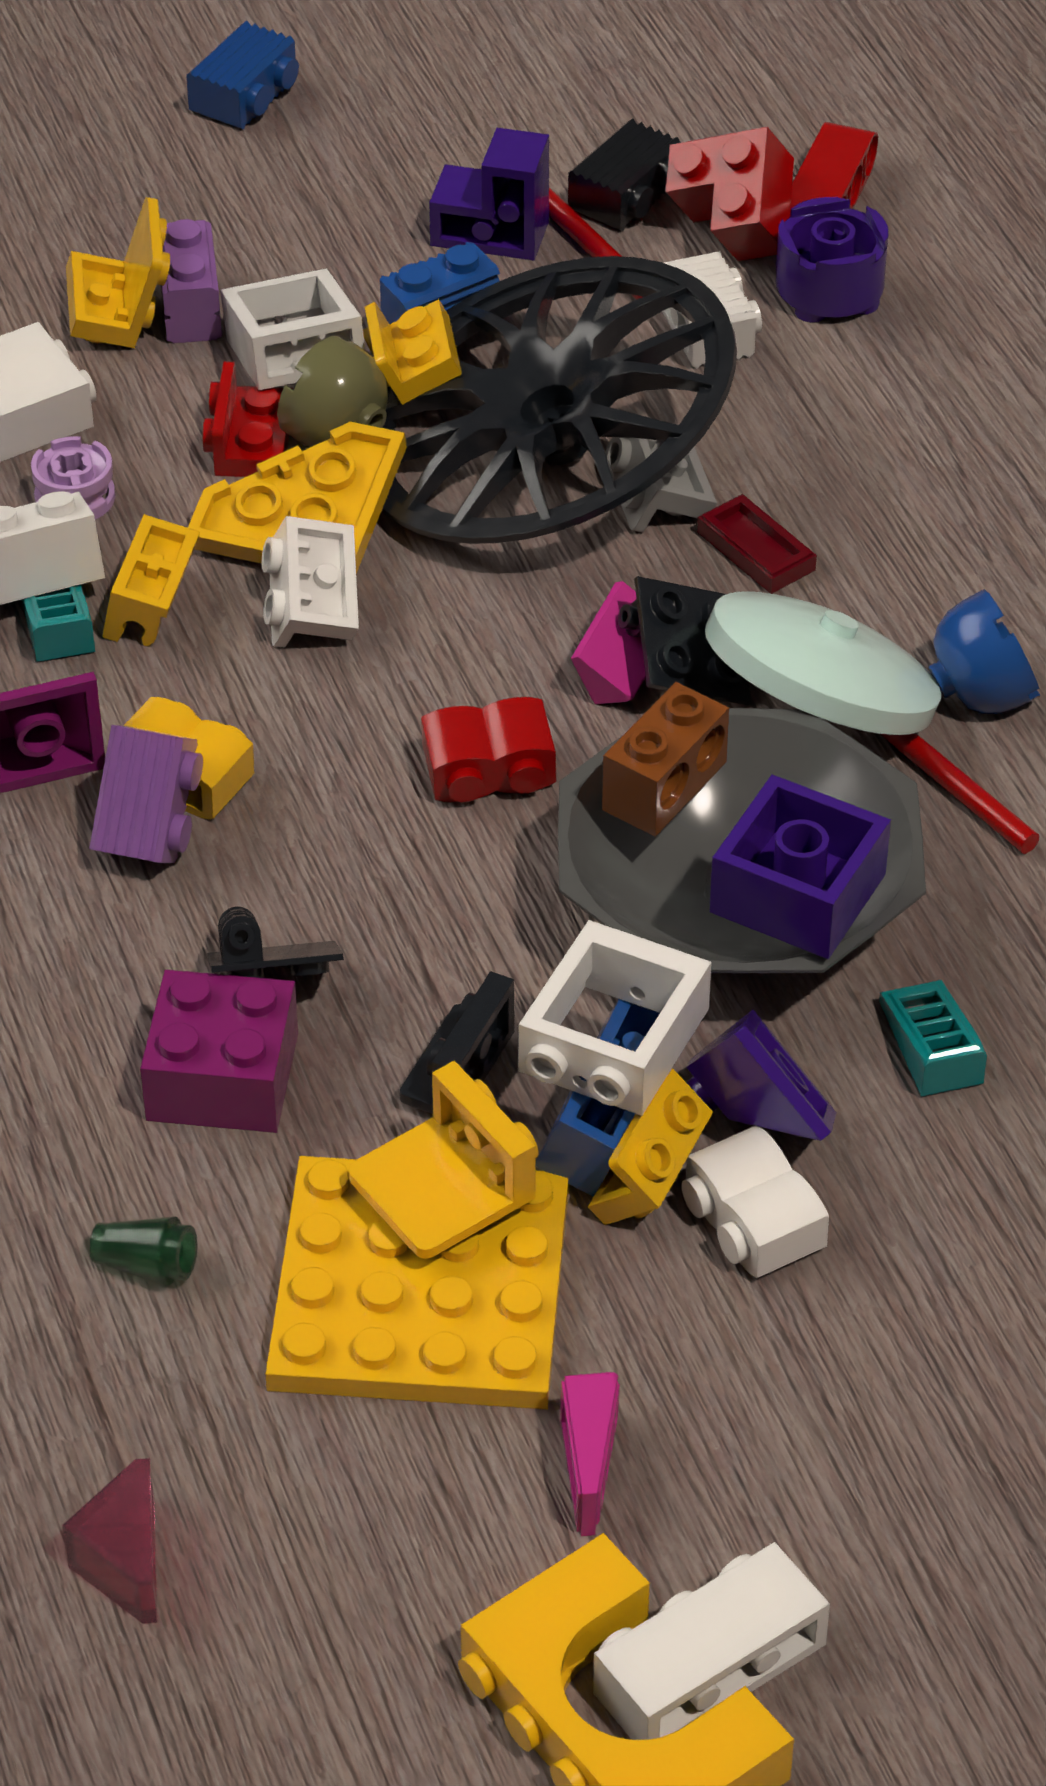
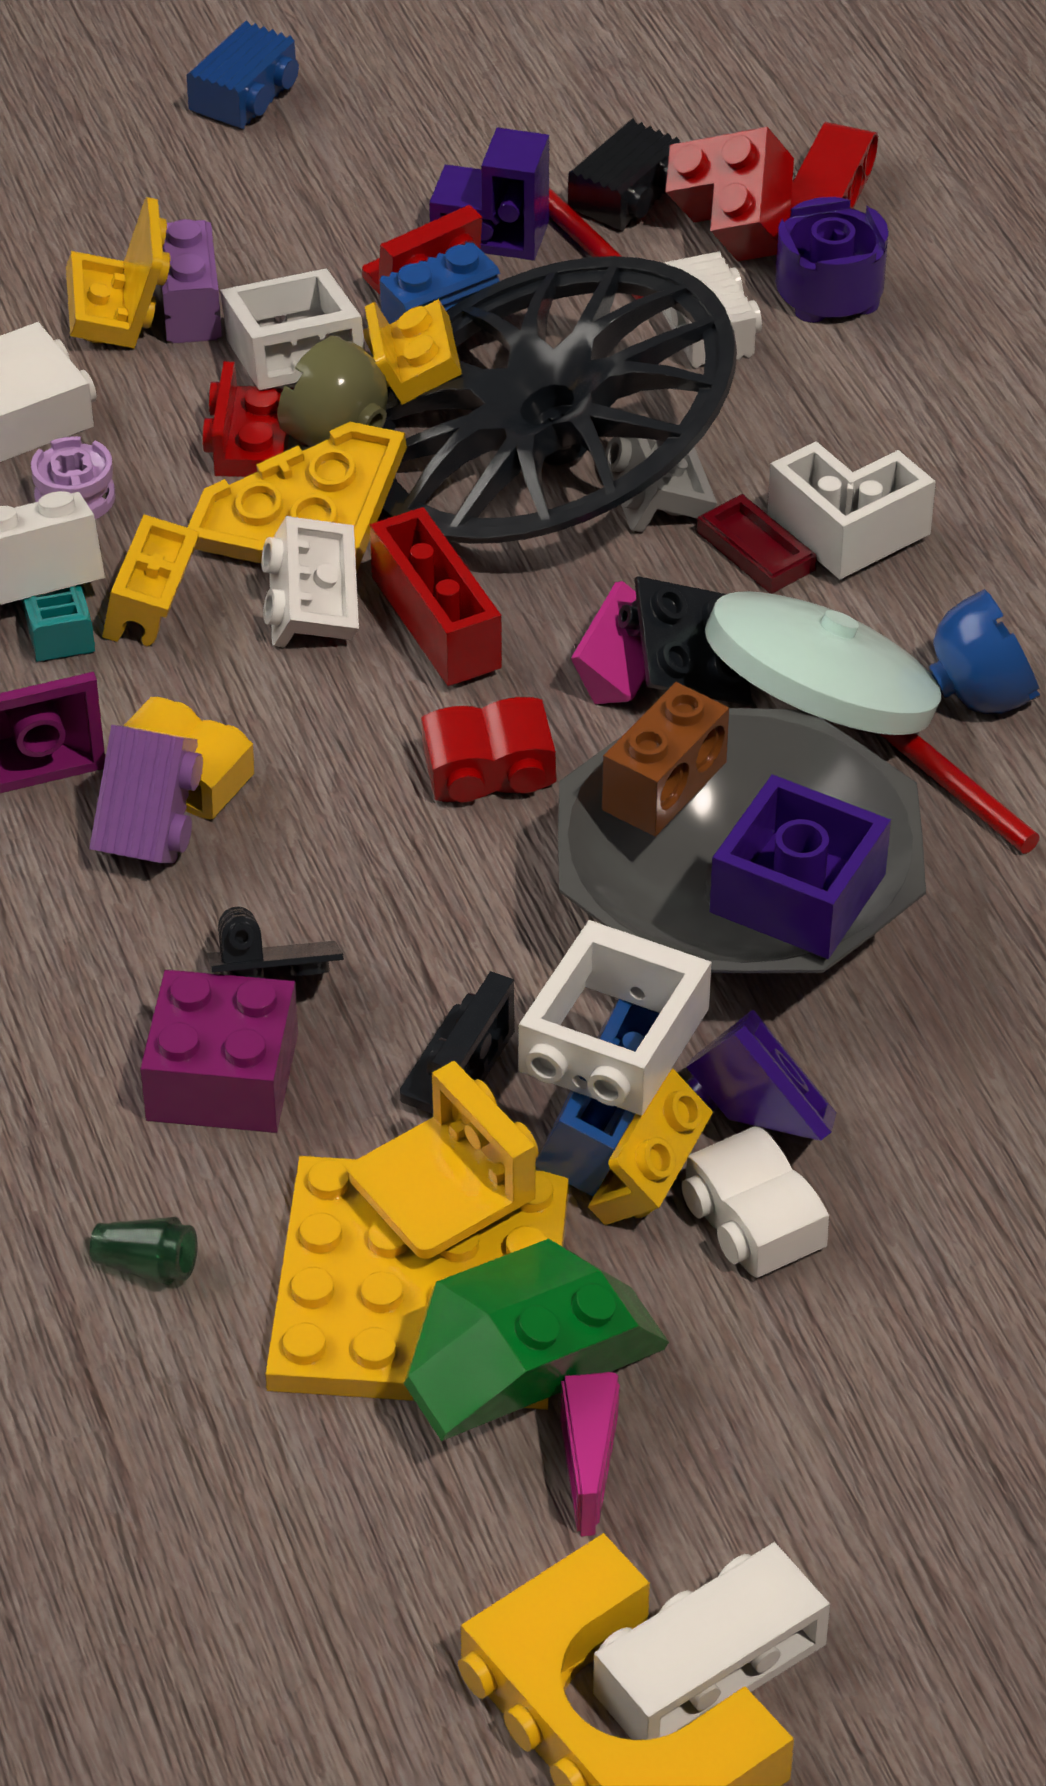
(115, 1541): clear pink slope -> none
(424, 242): none -> red bracket
(436, 596): none -> red brick
(516, 1331): none -> green wedge
(849, 514): none -> white brick
(942, 1069): teal slope -> none

